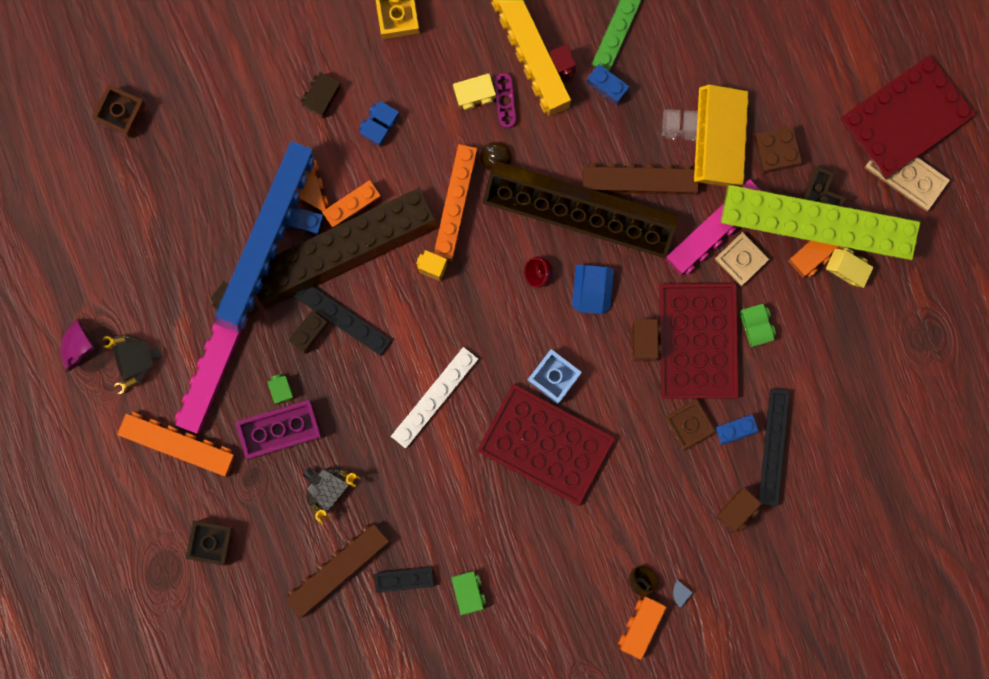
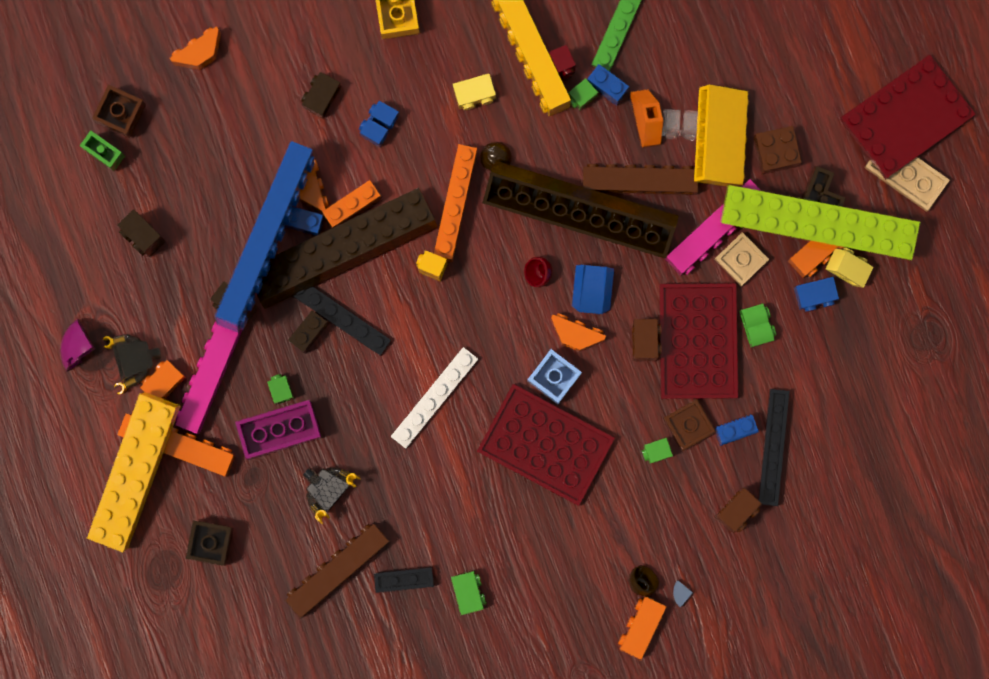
(102, 150): none -> bright green brick
(133, 471): none -> yellow brick
(136, 229): none -> dark brown brick
(163, 380): none -> orange brick
(199, 51): none -> orange slope
(501, 115): magenta beam -> none
(575, 334): none -> orange slope
(582, 94): none -> bright green brick
(647, 117): none -> orange slope
(656, 451): none -> bright green brick
(816, 293): none -> blue brick

